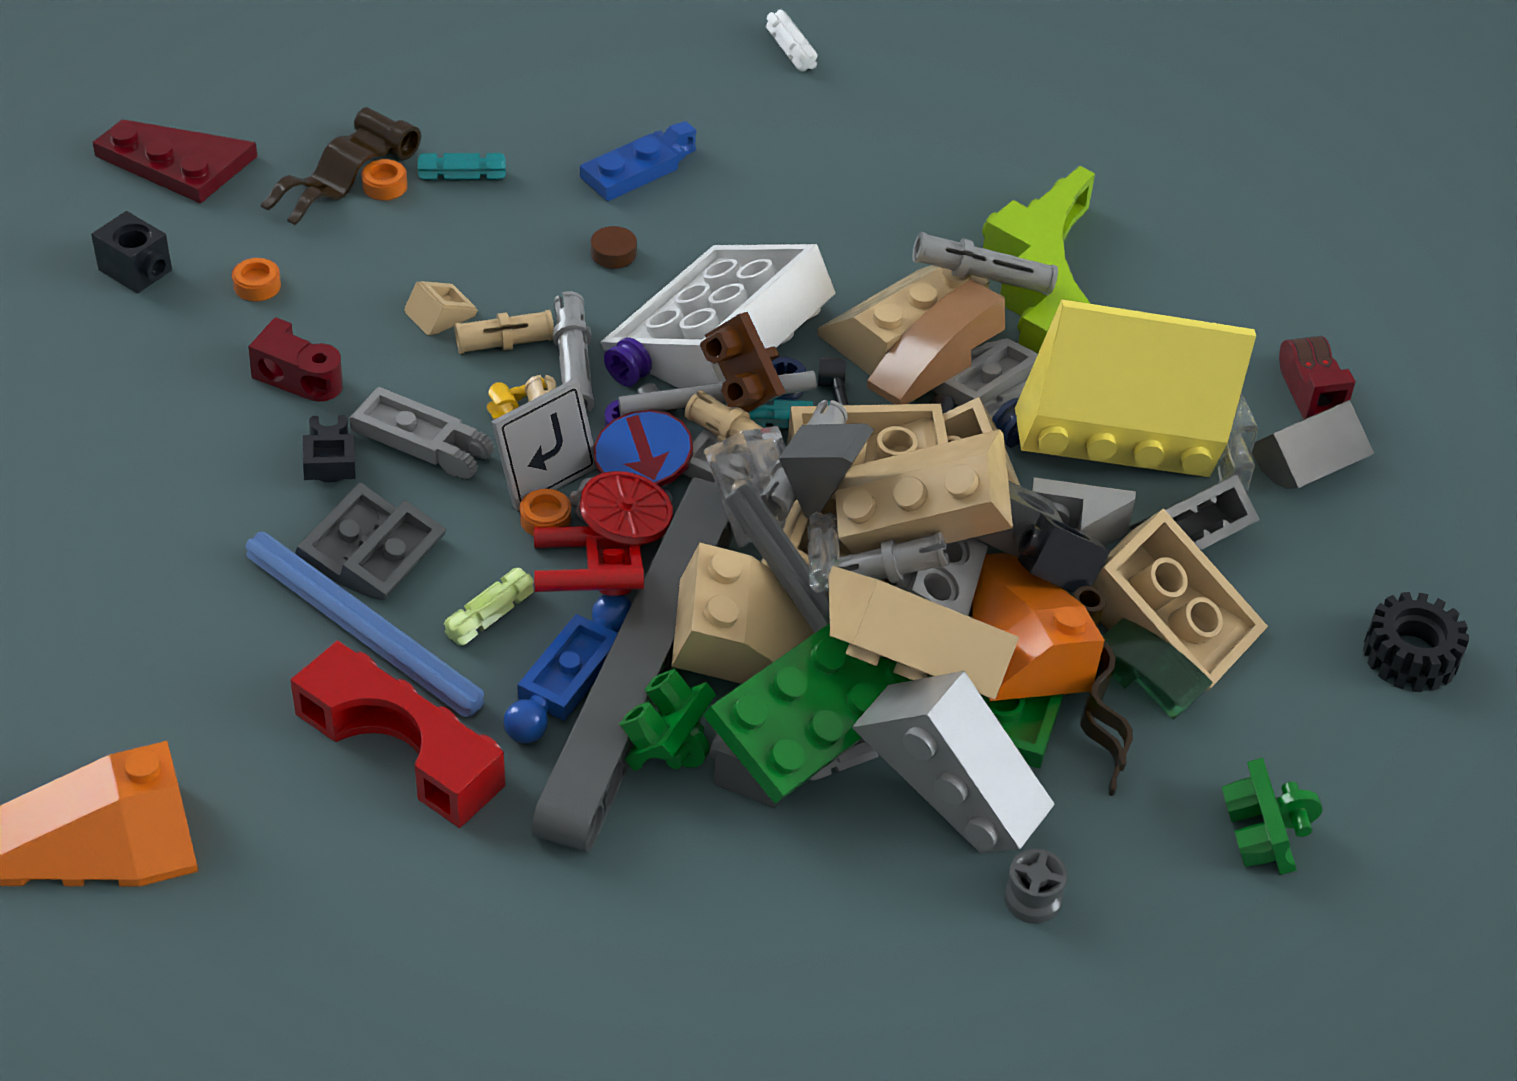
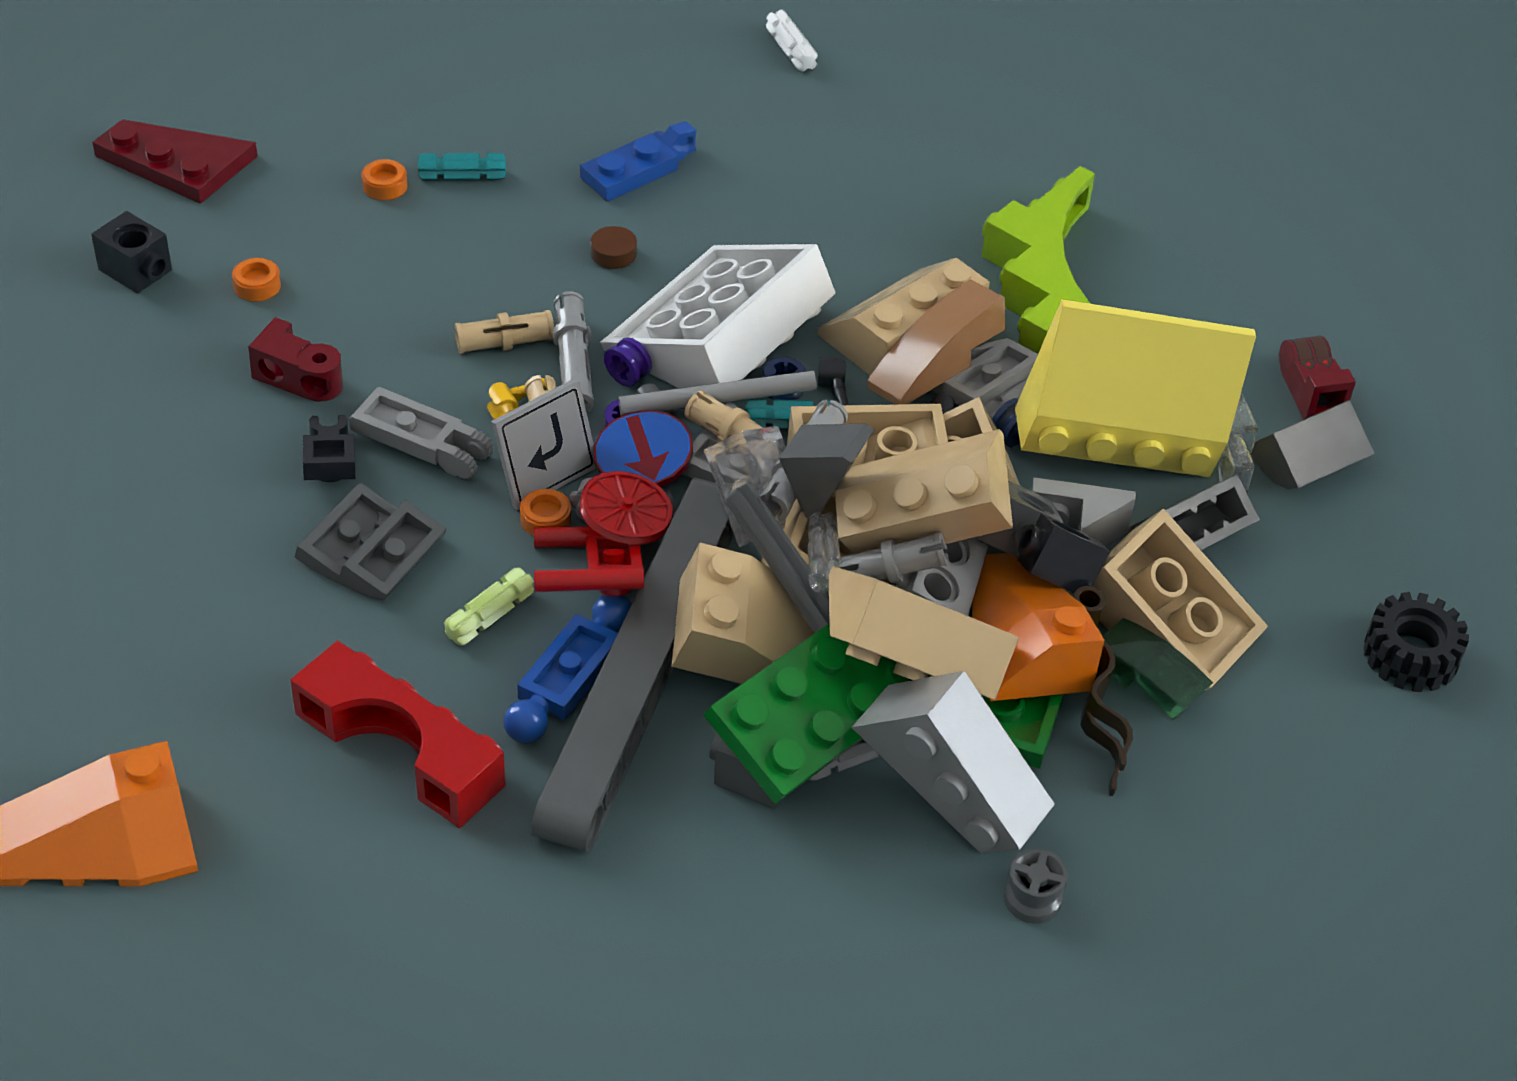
(344, 156): dark brown flag -> none
(365, 625): medium blue axle -> none
(438, 306): tan slope -> none
(674, 729): green hips -> none
(744, 363): reddish brown hips -> none
(966, 258): light grey pin -> none
(1269, 839): green hips -> none

